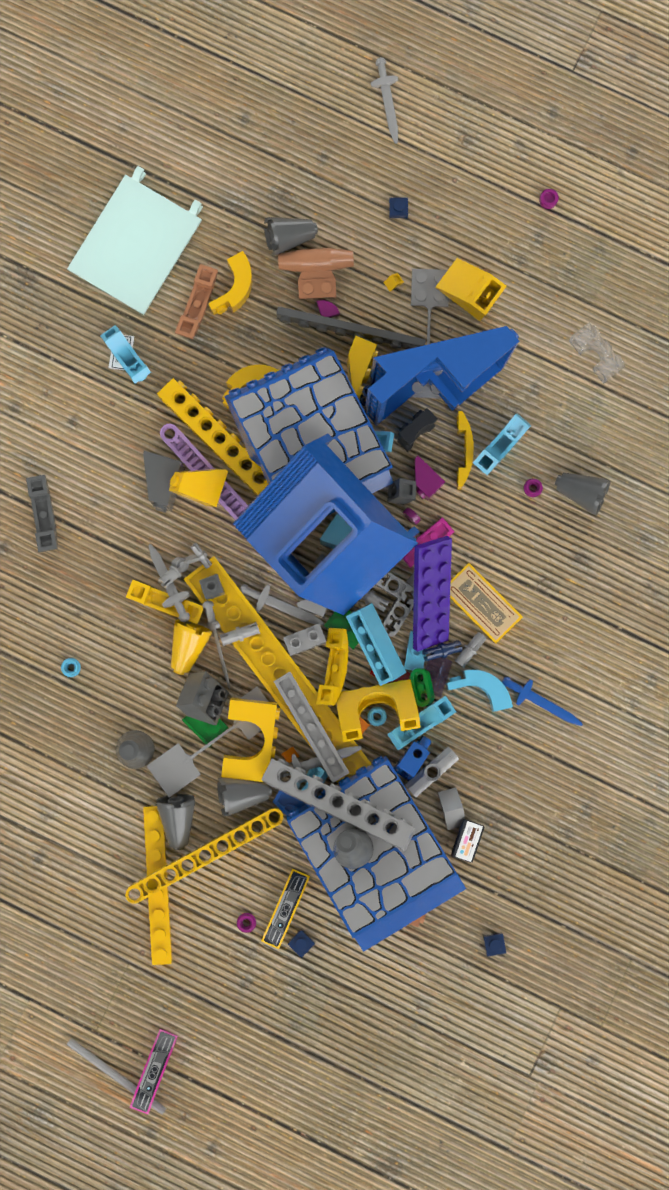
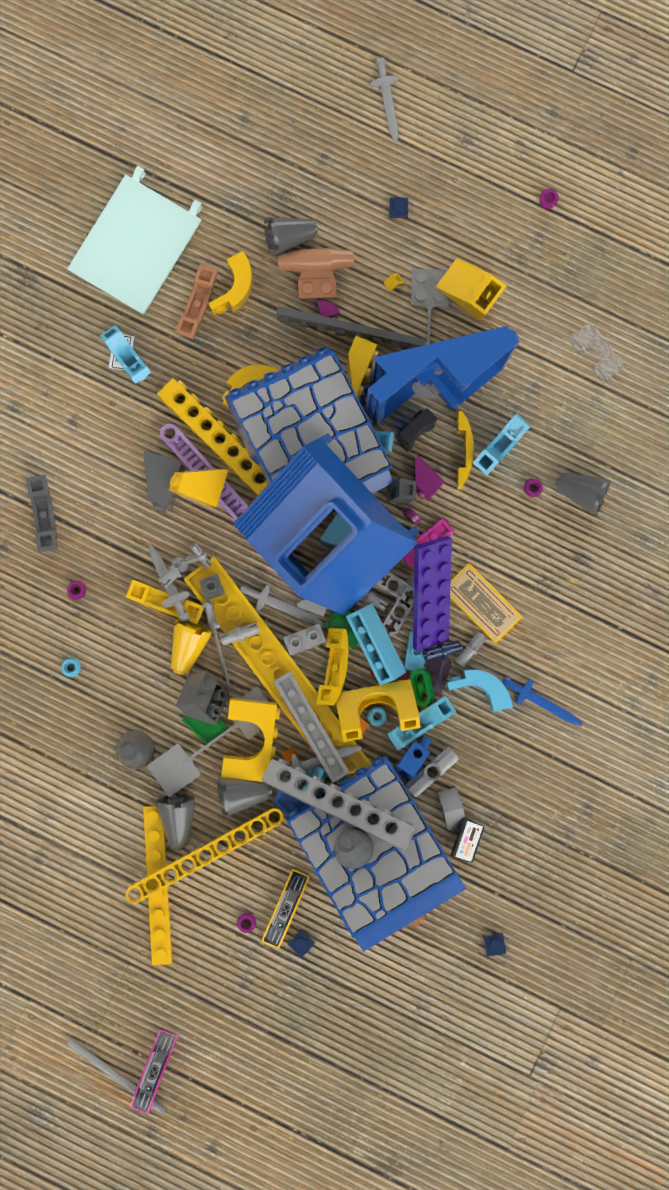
(70, 590): none -> magenta plate

